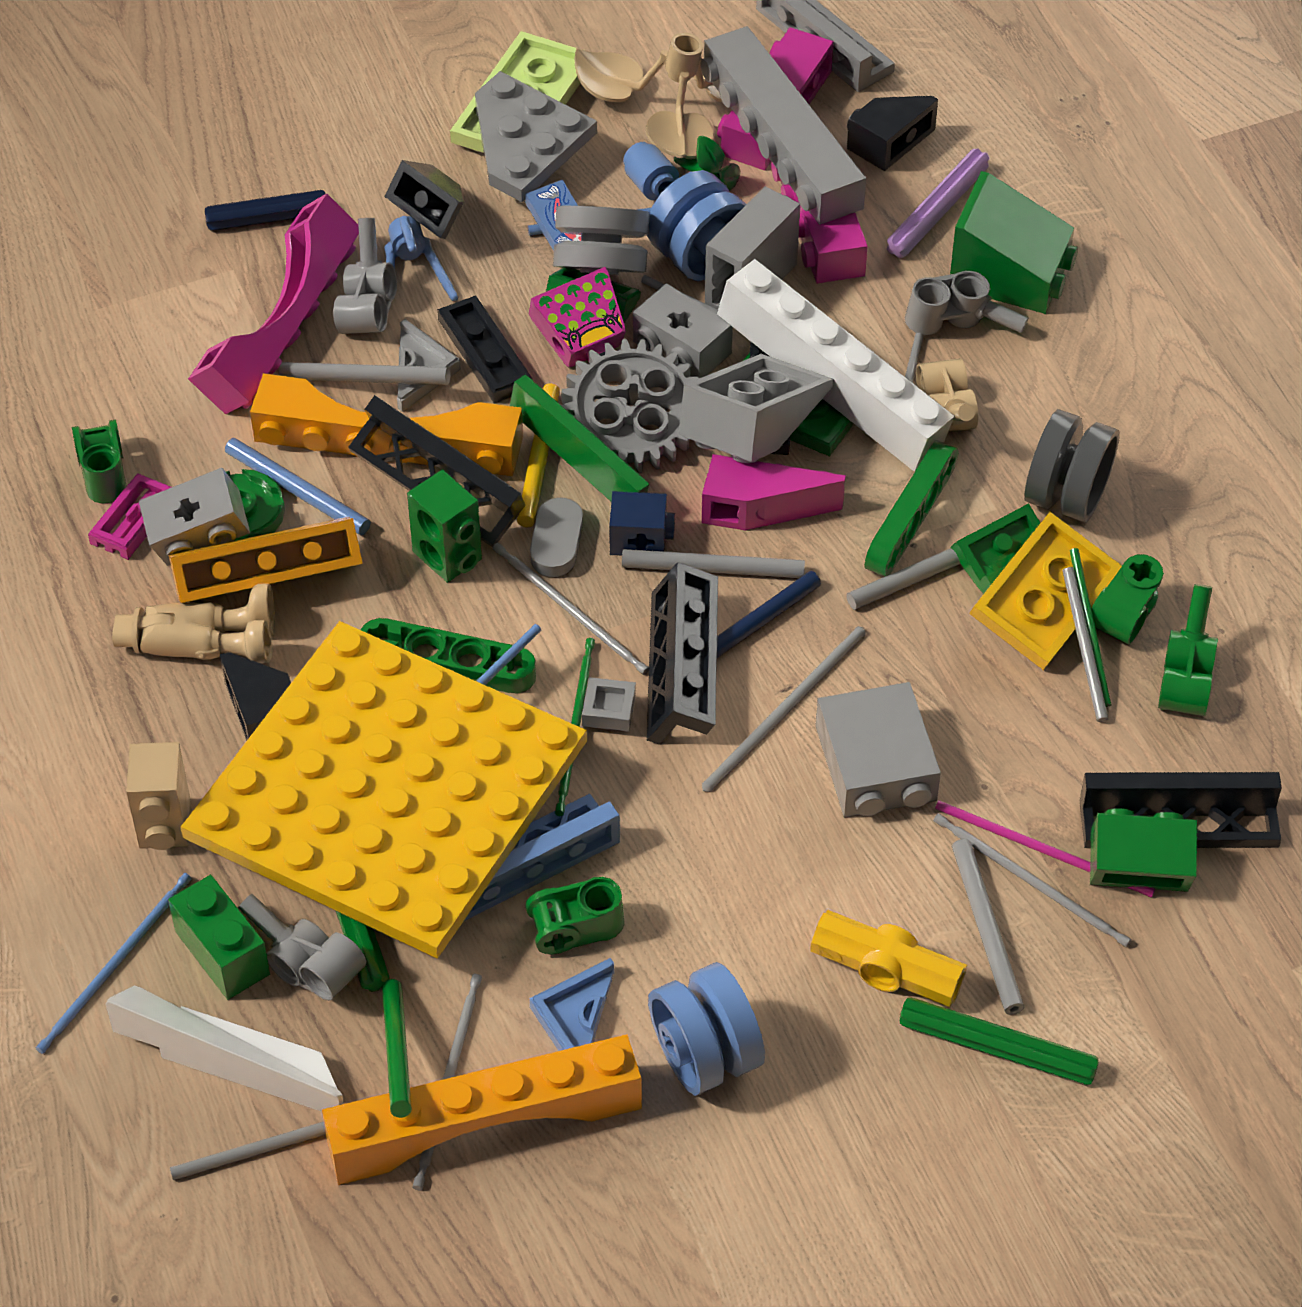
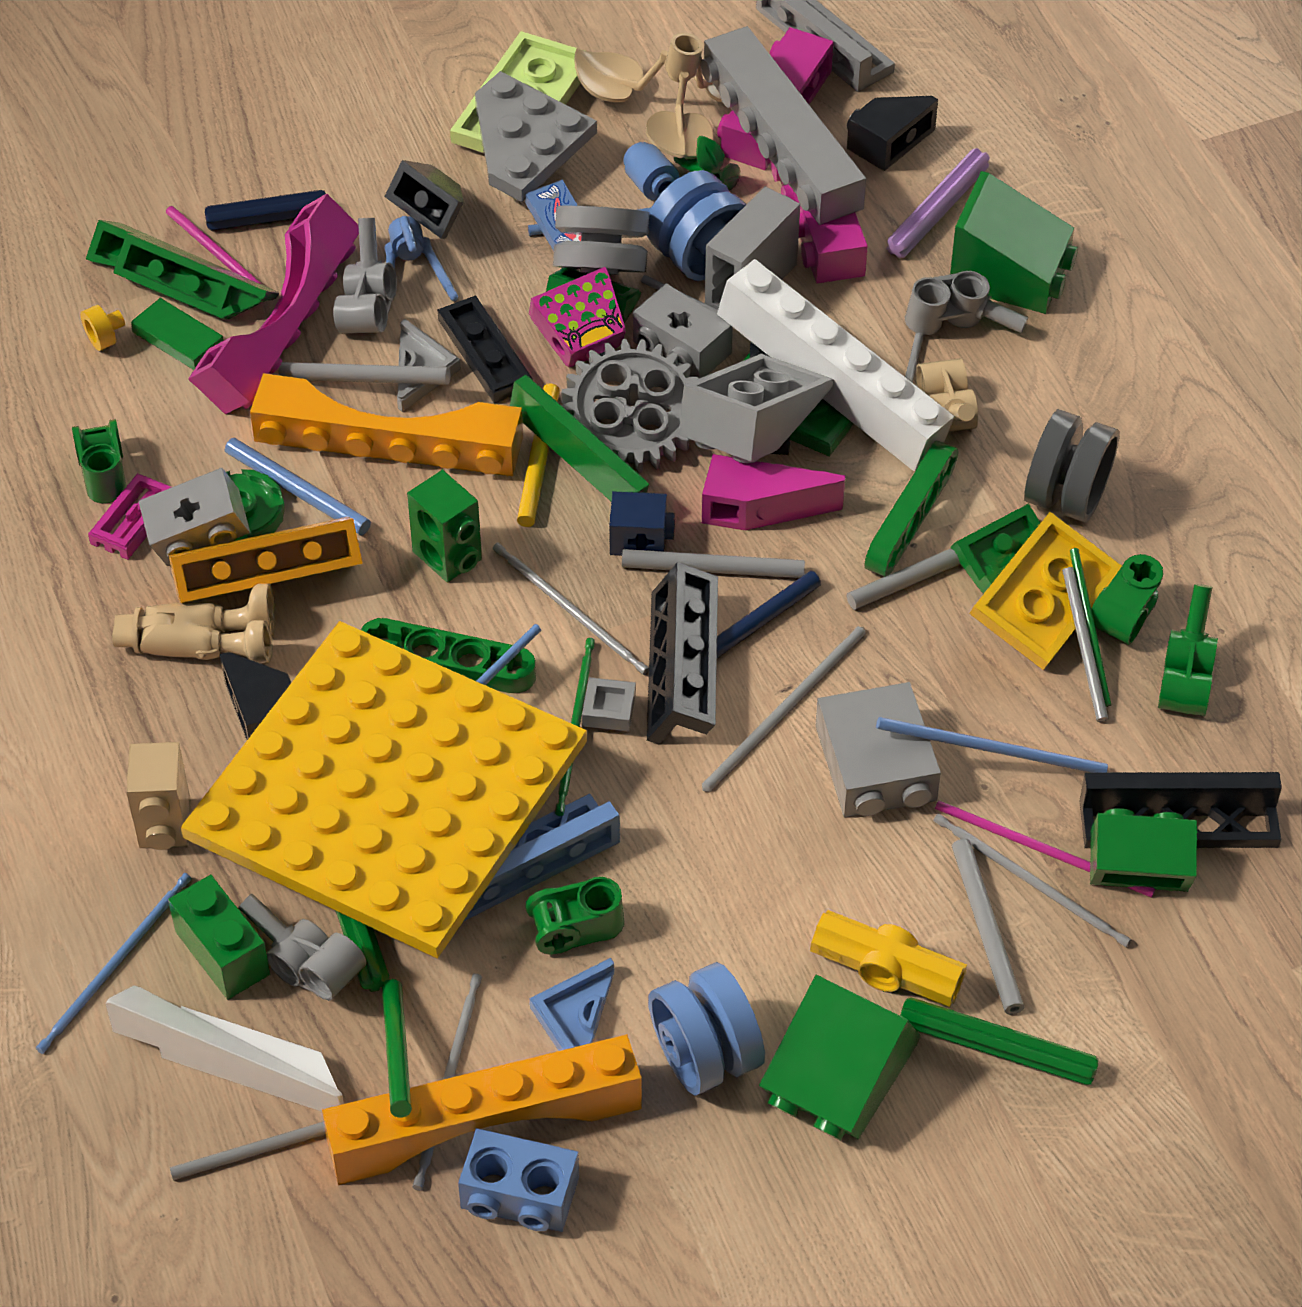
(100, 326): none -> yellow tile
(175, 271): none -> green wedge
(175, 332): none -> green tile
(209, 244): none -> dark pink axle
(438, 454): black fence -> none
(523, 1168): none -> medium blue brick
(556, 537): light grey tile -> none
(838, 1059): none -> green slope
(991, 746): none -> medium blue axle

